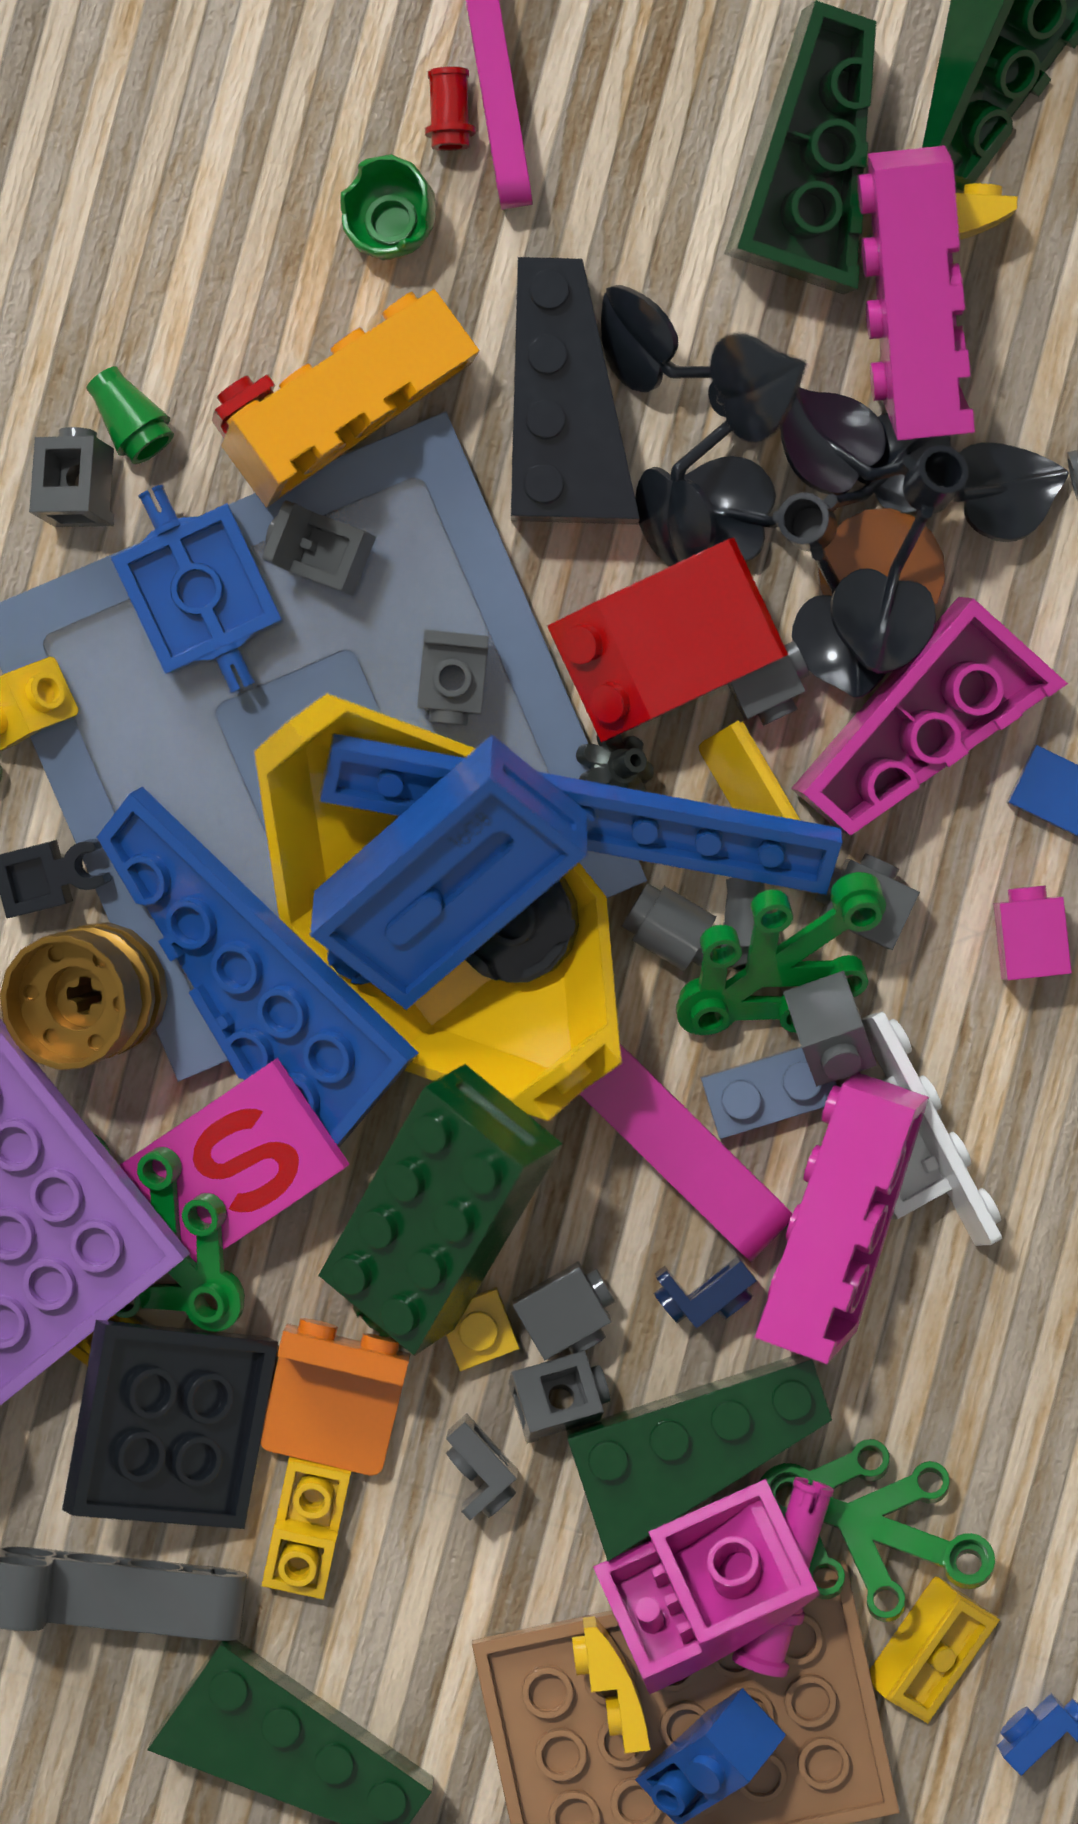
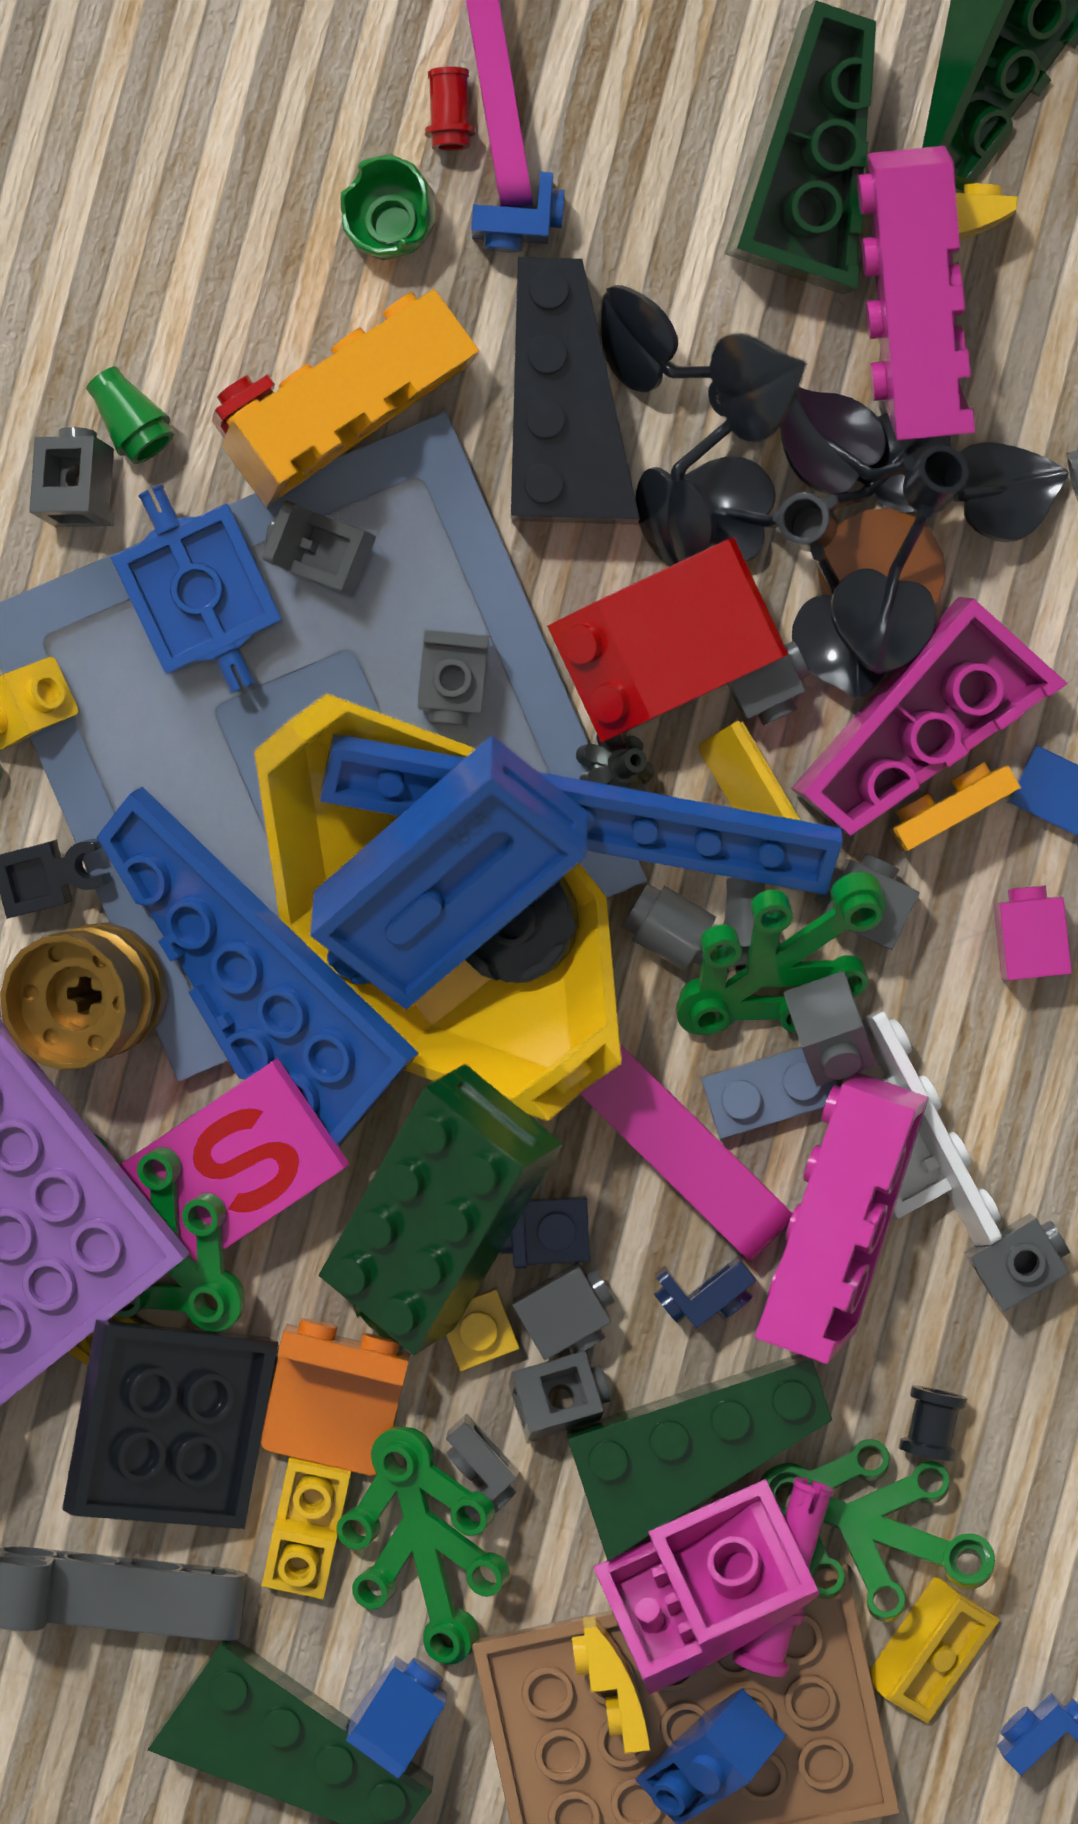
(397, 1714): none -> blue slope
(425, 1537): none -> green plant
(509, 227): none -> blue bracket
(550, 1233): none -> dark blue bracket
(933, 1423): none -> black bush
(974, 792): none -> light orange plate
(1021, 1261): none -> dark grey brick

